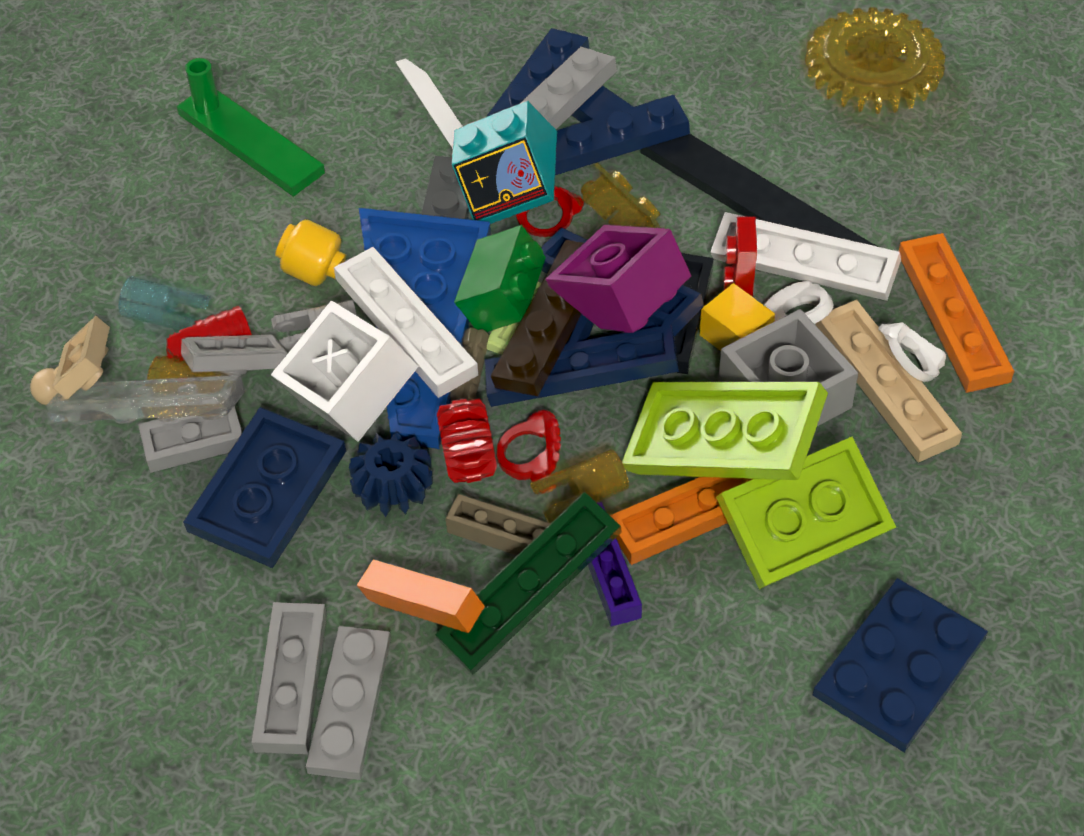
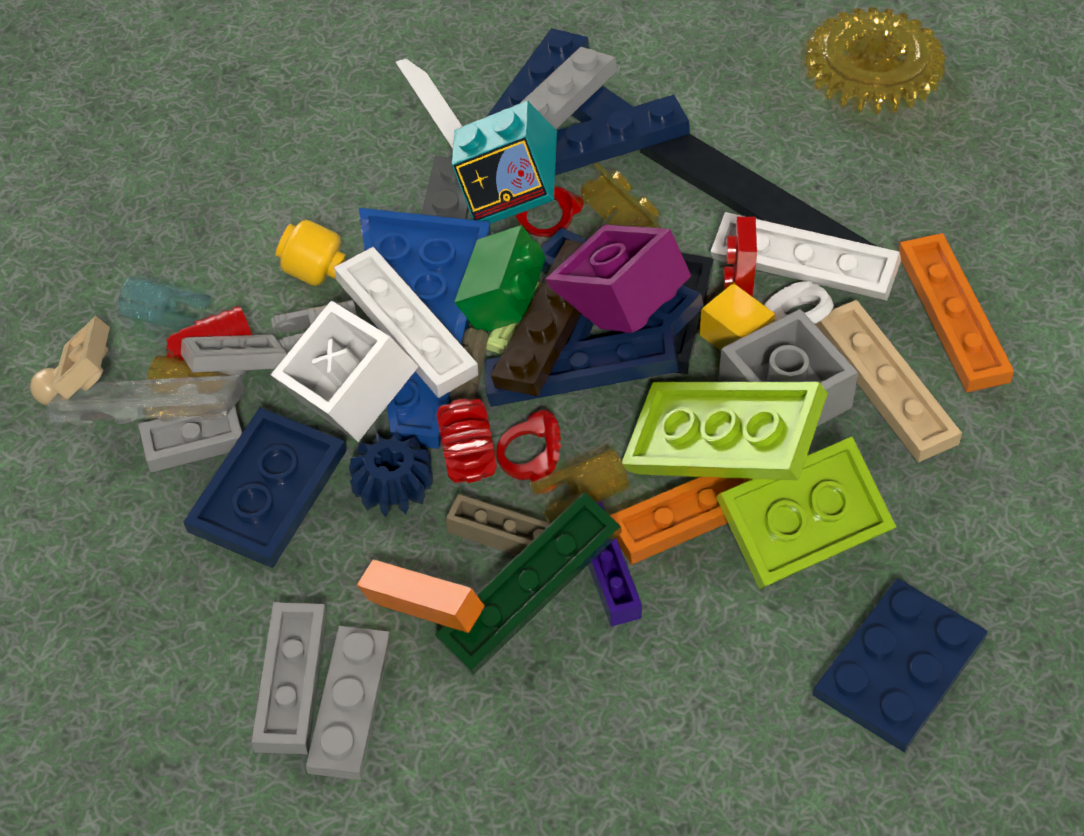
(244, 133): green piece -> none
(930, 357): white piece -> none

